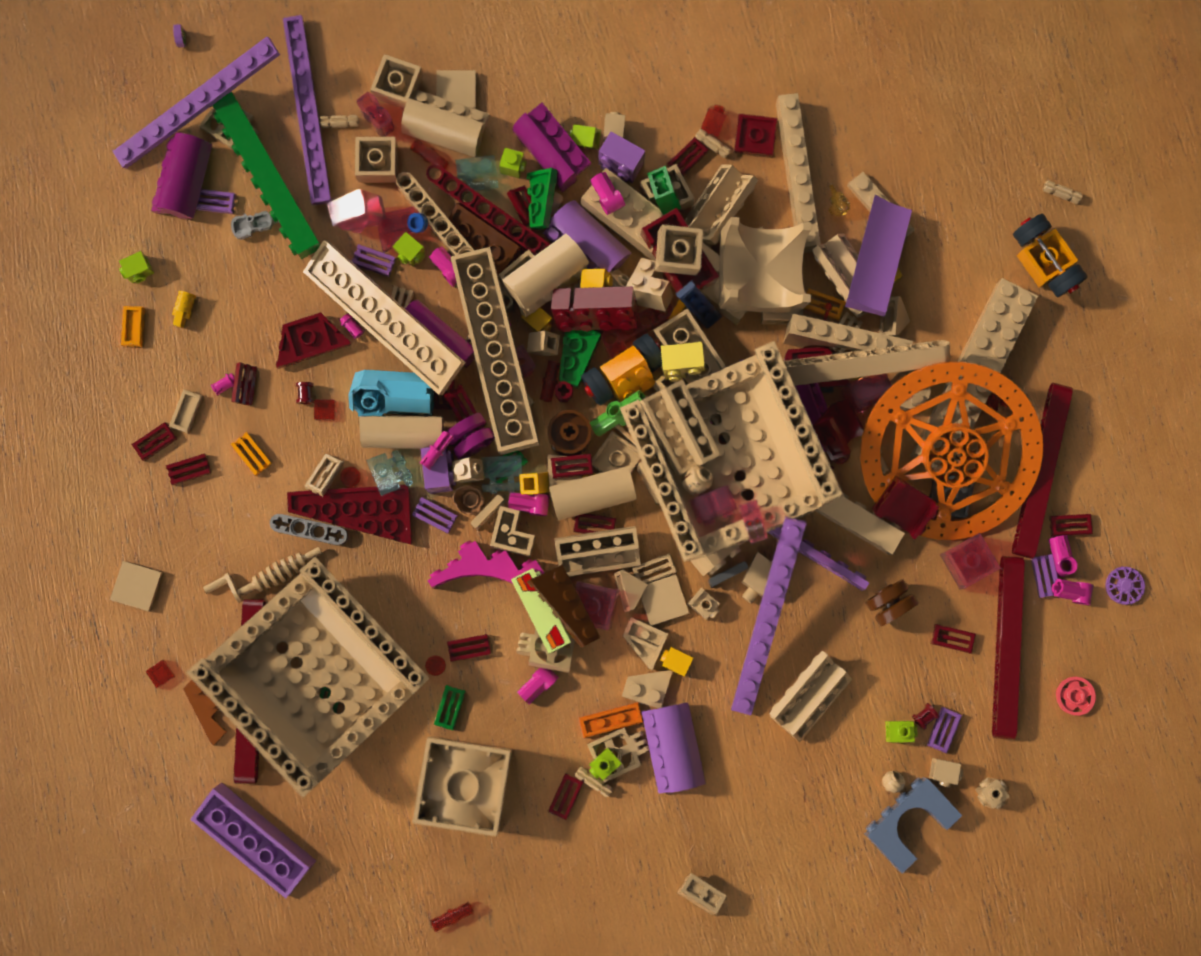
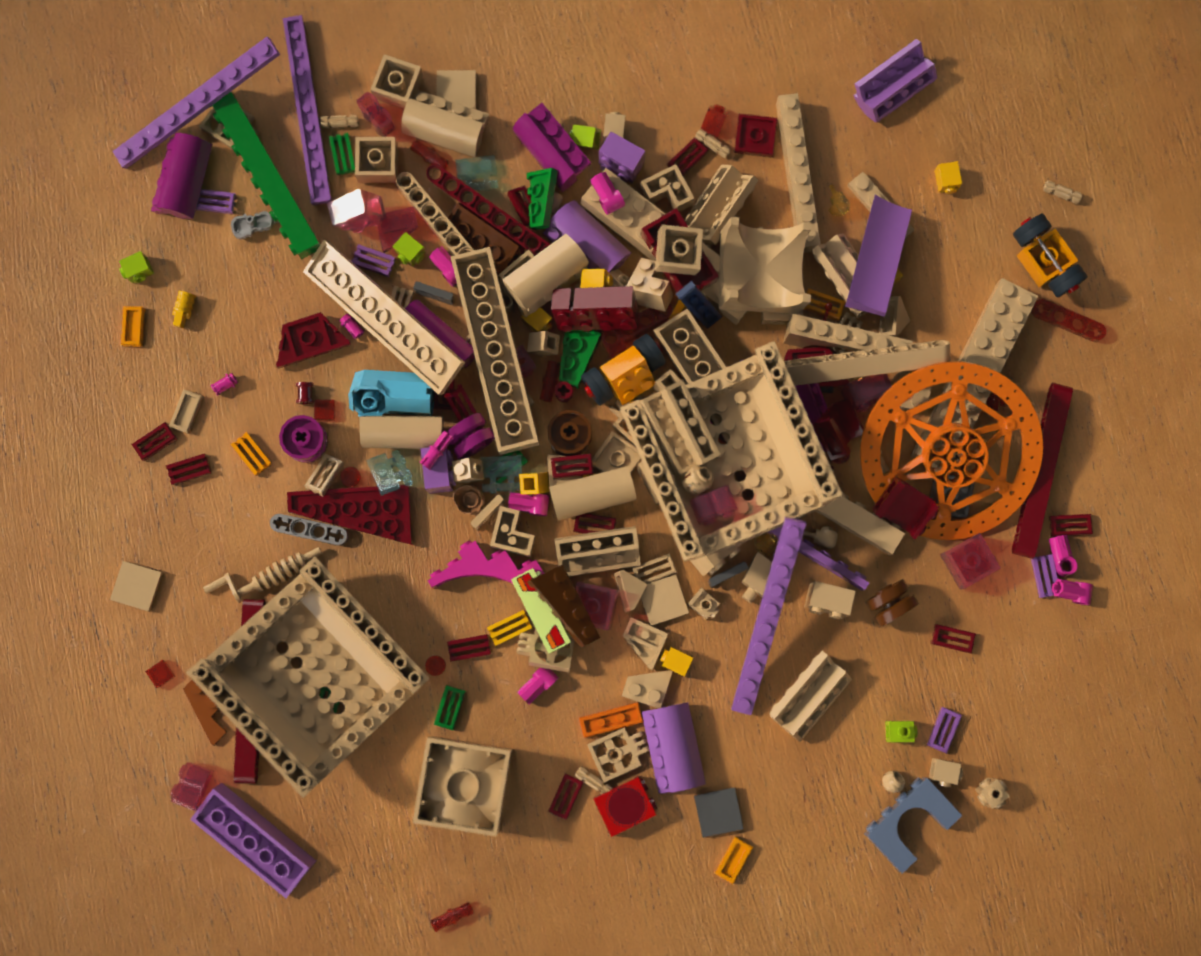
(179, 35): medium lavender tile -> none
(191, 786): none -> clear pink brick
(247, 384): dark red tile -> none
(295, 430): none -> magenta wheel
(339, 138): none -> green tile
(417, 222): blue tile -> none
(419, 507): medium lavender tile -> none
(434, 293): none -> dark grey tile
(512, 163): lime brick -> none
(525, 620): none -> yellow tile
(604, 764): lime brick -> none
(613, 414): bright green piece -> none
(625, 806): none -> panel
(663, 190): green arch -> none
(682, 359): light yellow brick -> none
(702, 894): tan hinge -> none
(718, 812): none -> dark grey tile
(733, 860): none -> light orange tile
(753, 521): clear pink leg -> none
(766, 544): none -> clear yellow piece
(824, 537): none -> tan piece
(829, 599): none -> tan brick
(894, 81): none -> medium lavender brick
(929, 714): dark red bush -> none
(948, 177): none -> yellow brick
(1008, 648): dark red beam -> none
(1067, 323): none -> clear red beam
(1075, 696): coral wheel -> none
(1125, 585): medium lavender wheel -> none

